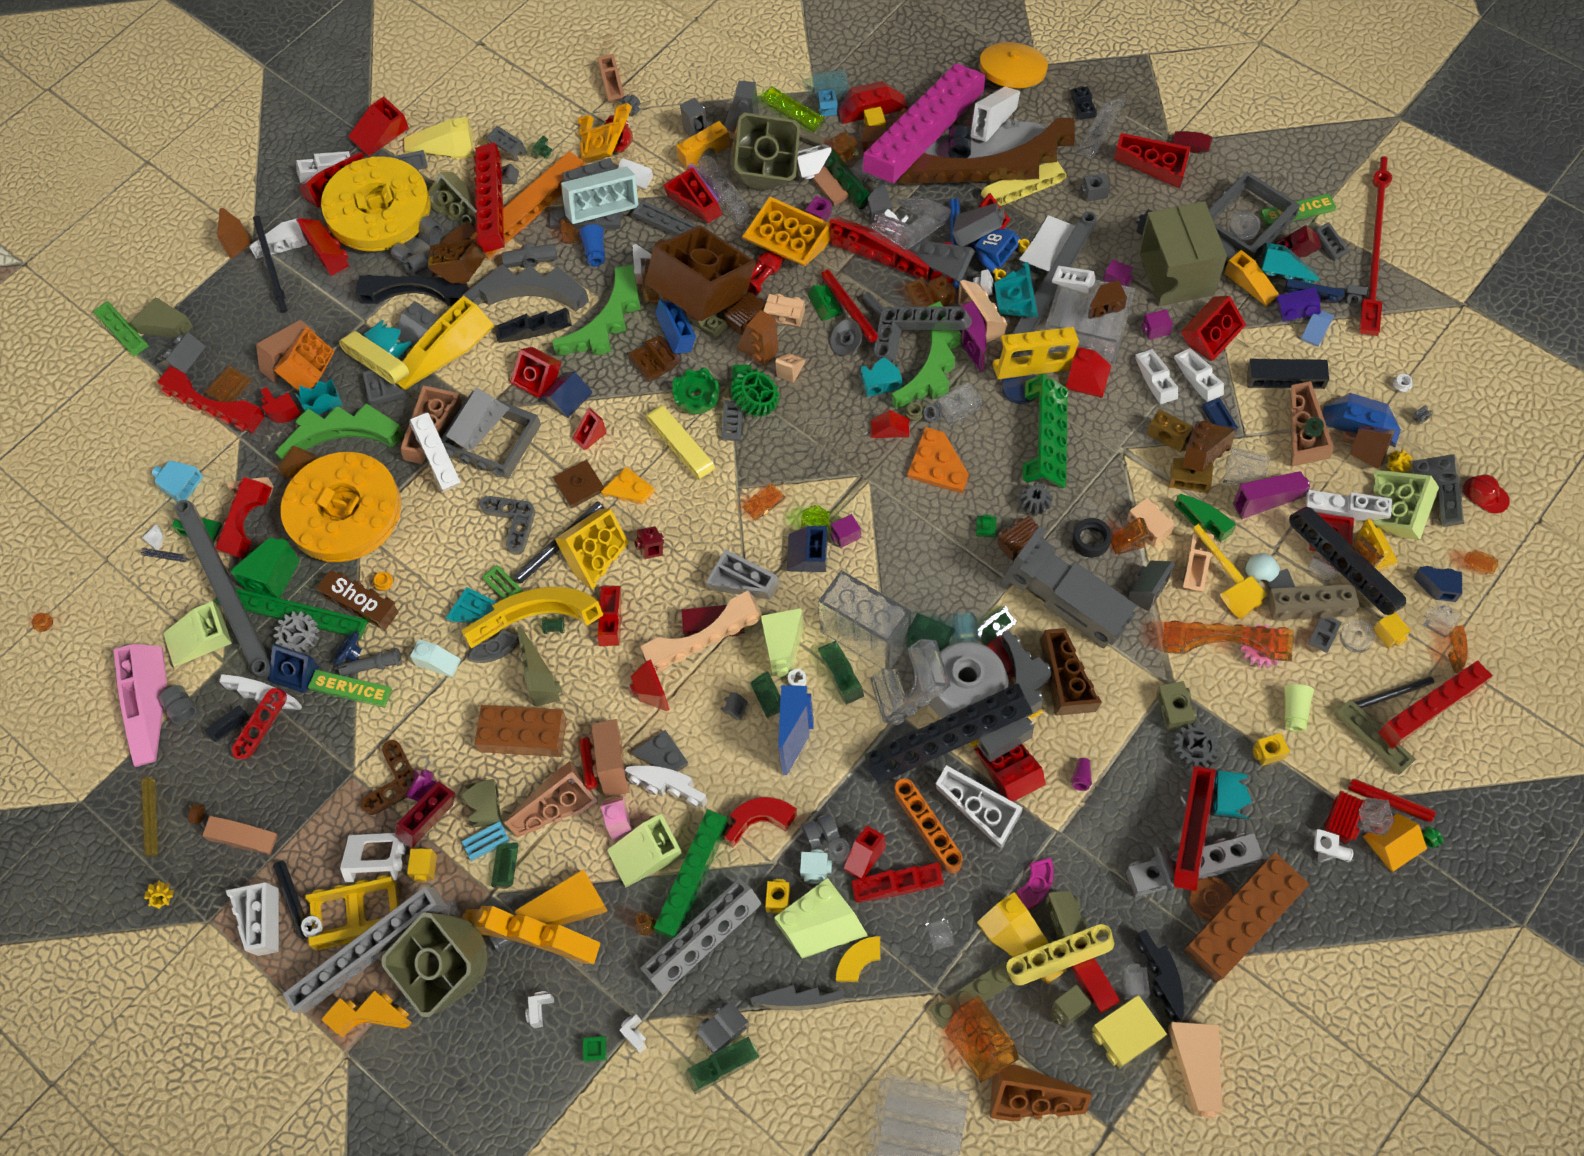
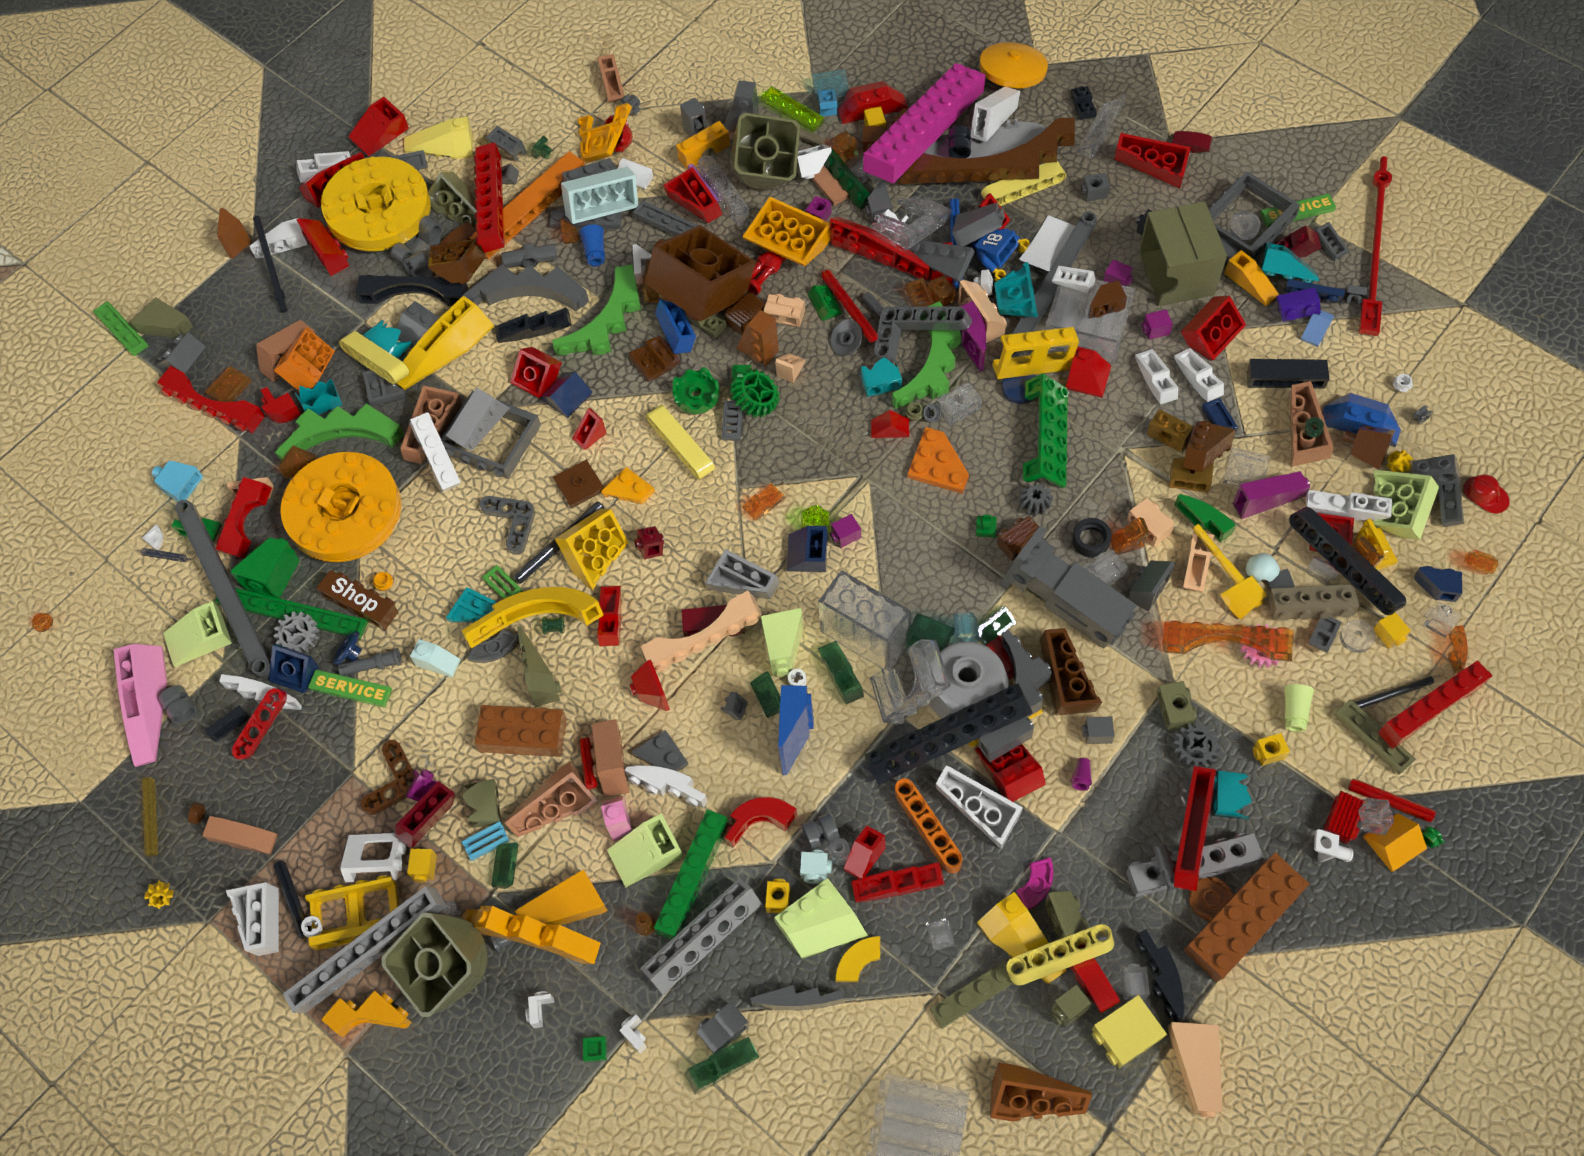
(981, 1039): clear orange slope -> none
(1098, 730): none -> dark grey brick
(1107, 567): none -> clear brick

